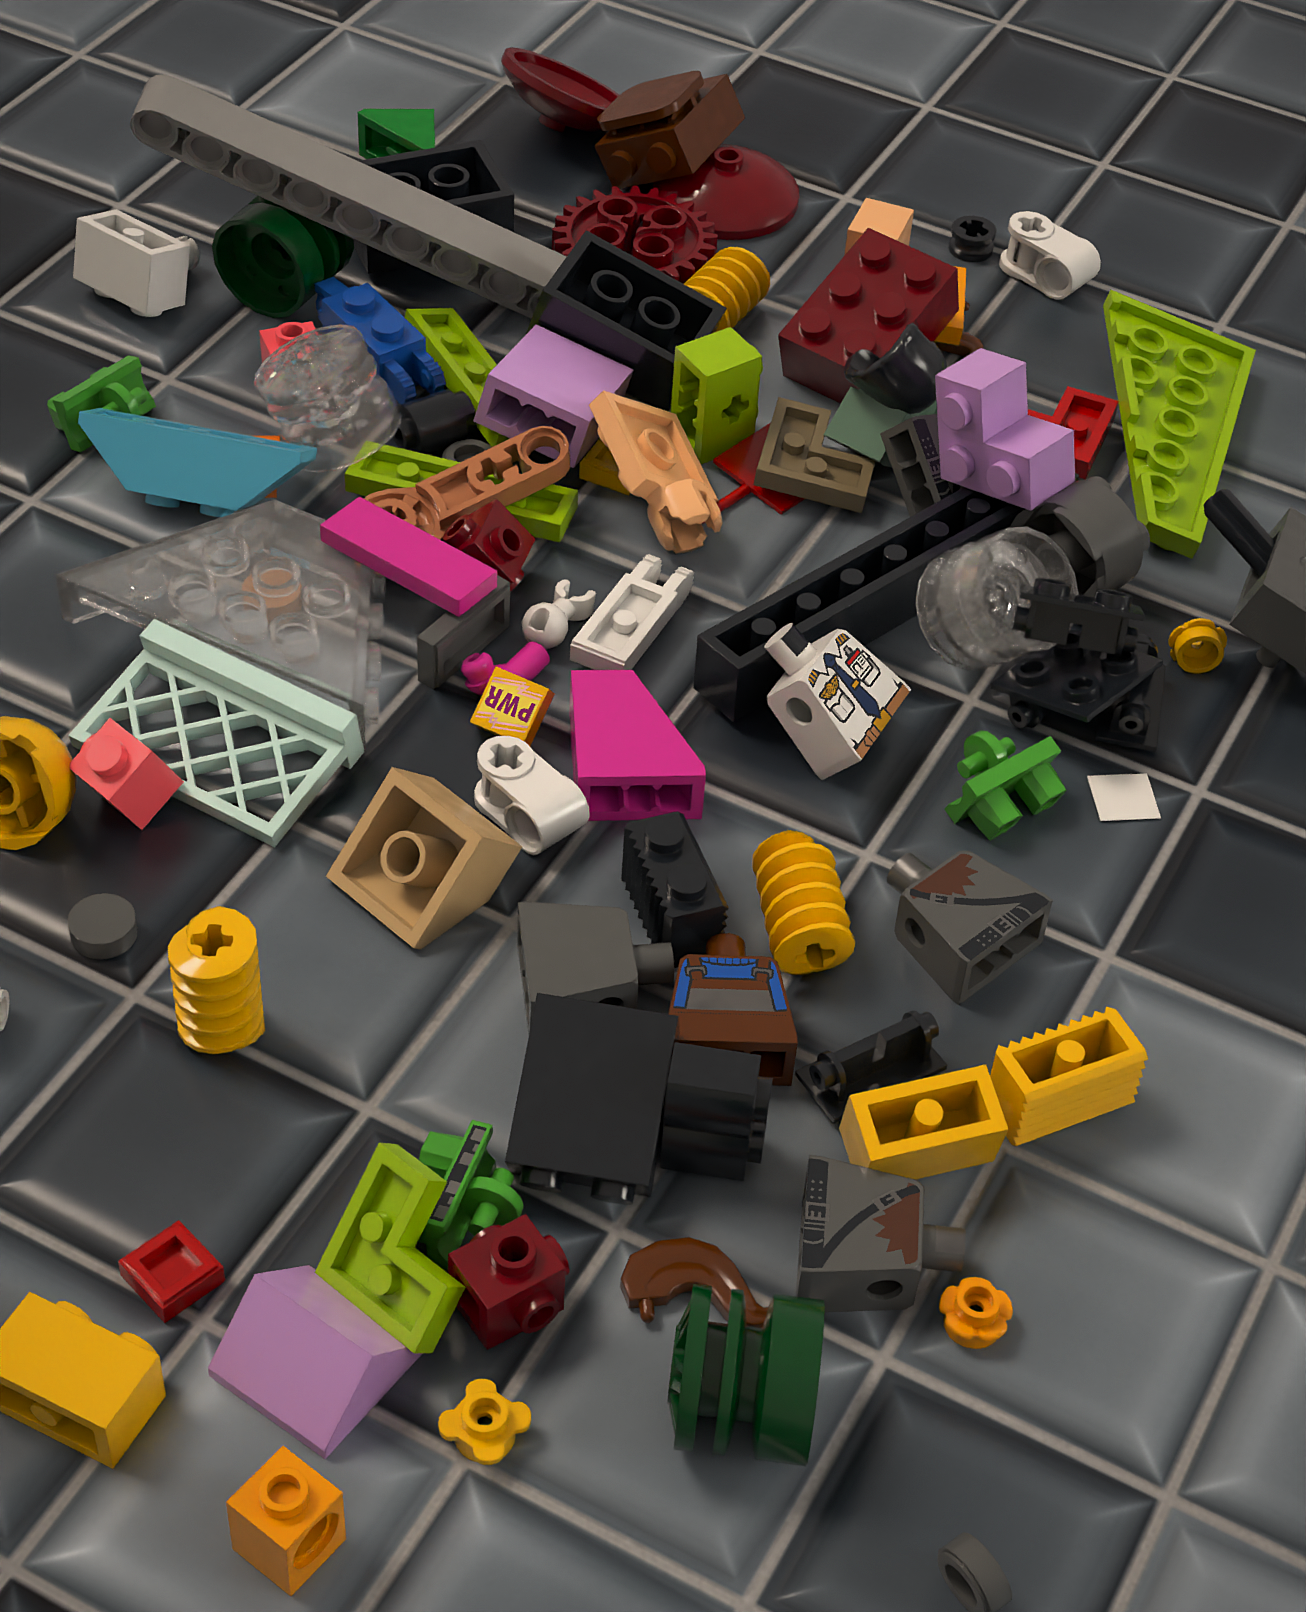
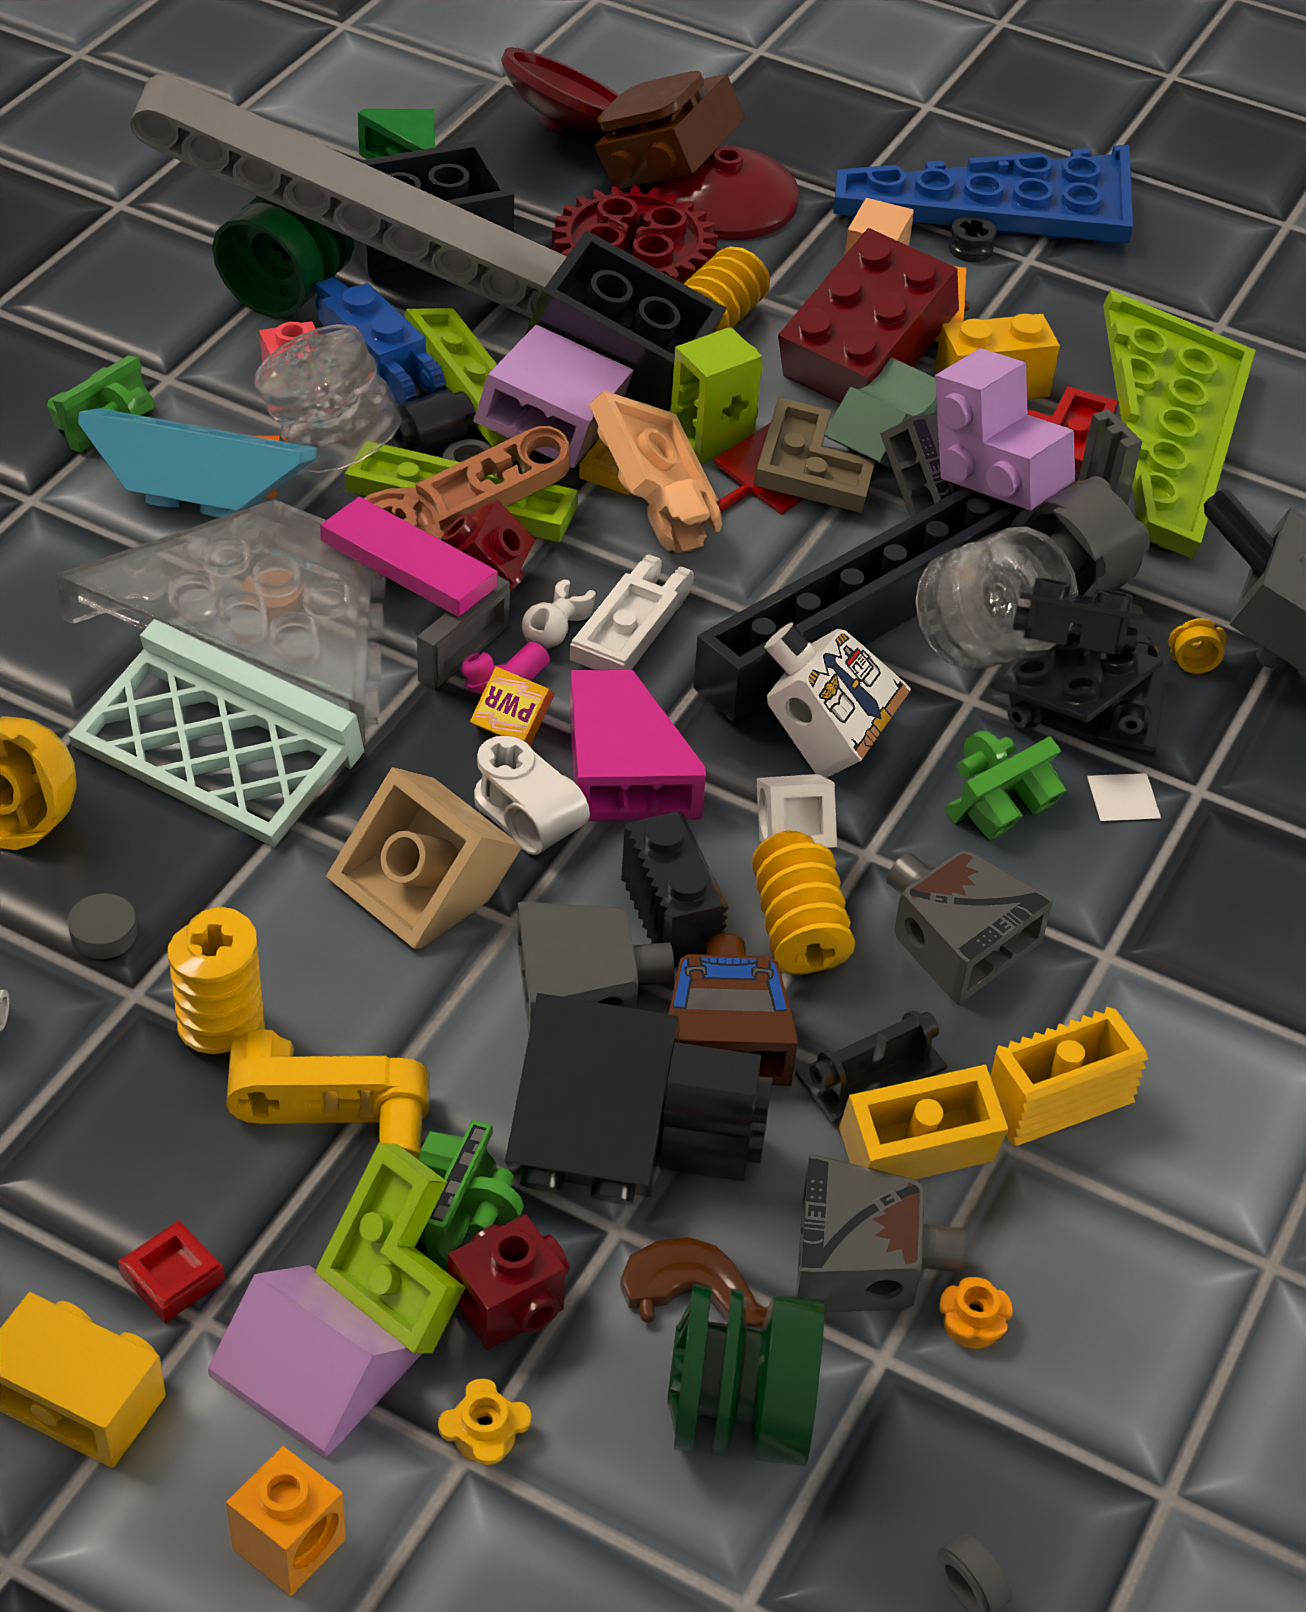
(125, 773): coral brick -> none
(133, 262): white brick -> none
(277, 1088): none -> yellow beam
(798, 805): none -> white brick
(901, 376): black hair -> none
(1016, 192): none -> blue wing
(1018, 337): none -> yellow brick
(1050, 258): white piece -> none
(1111, 453): none -> dark grey tile

